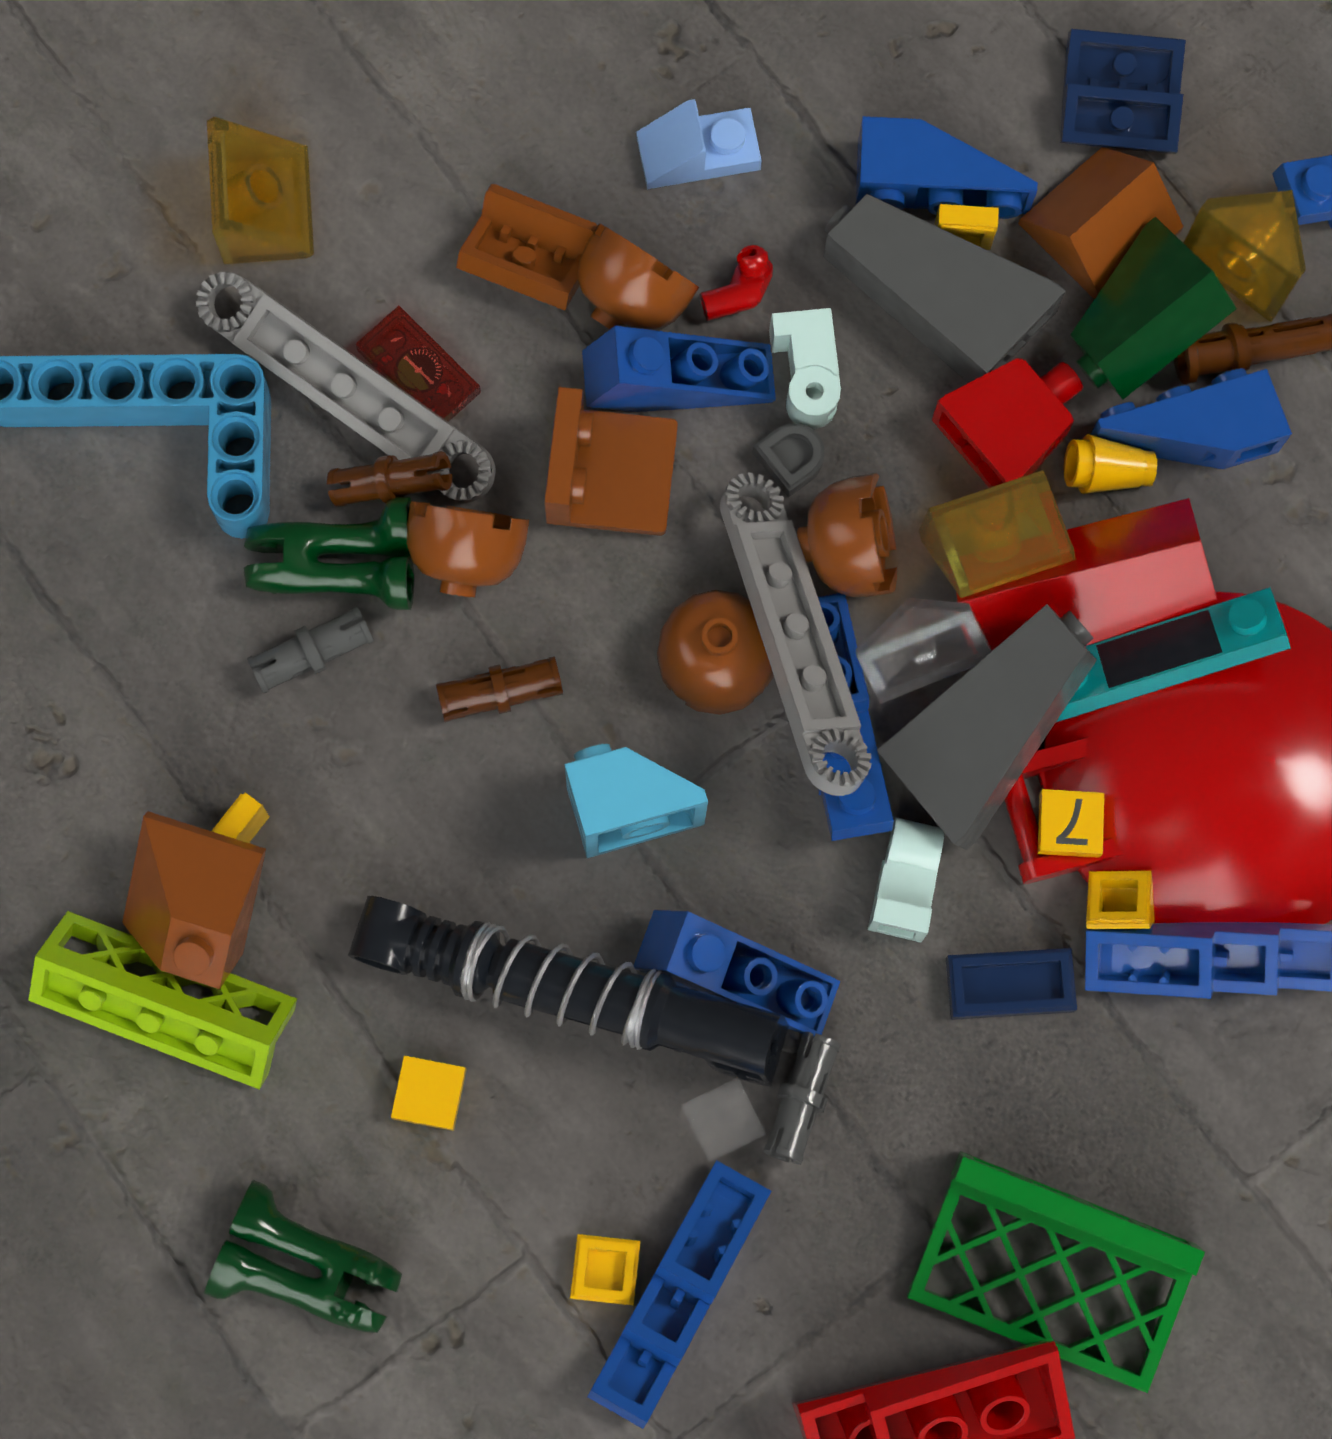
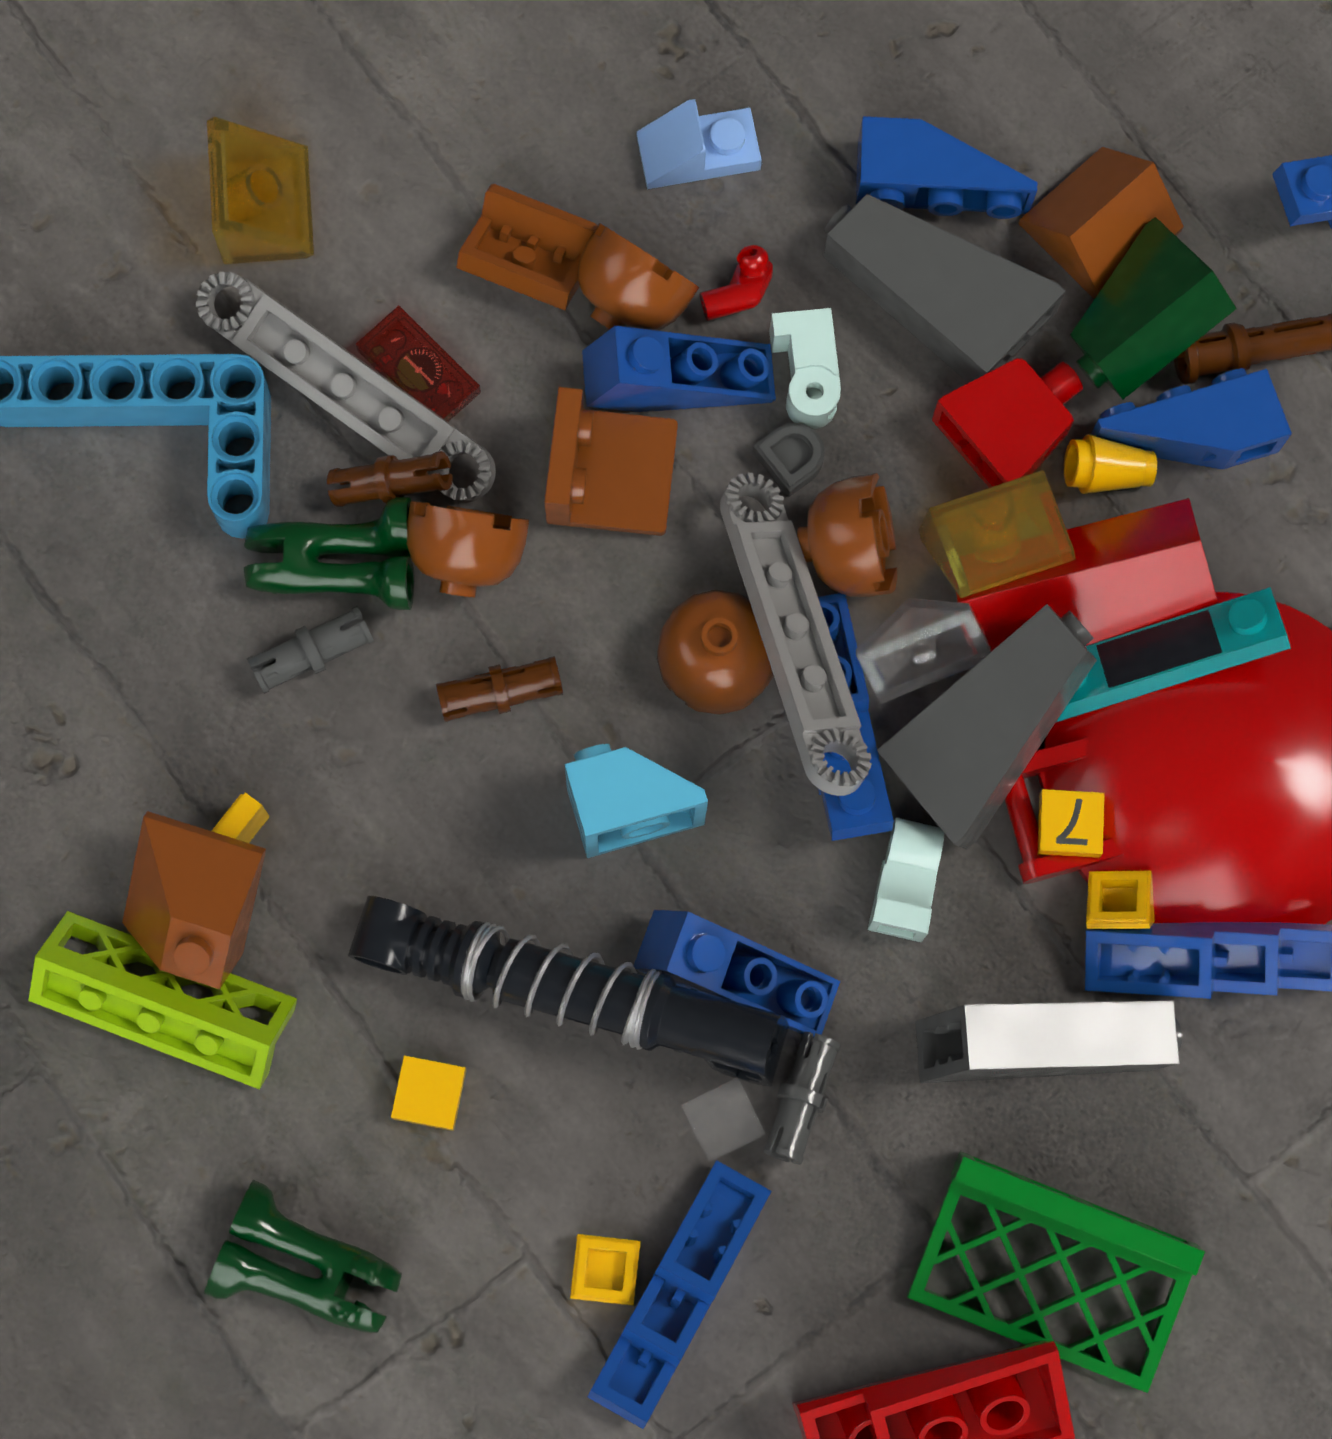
(969, 223): yellow tile -> none
(1011, 983): dark blue tile -> none
(1046, 1040): none -> slope
(1122, 91): dark blue slope -> none
(1251, 247): clear yellow slope -> none

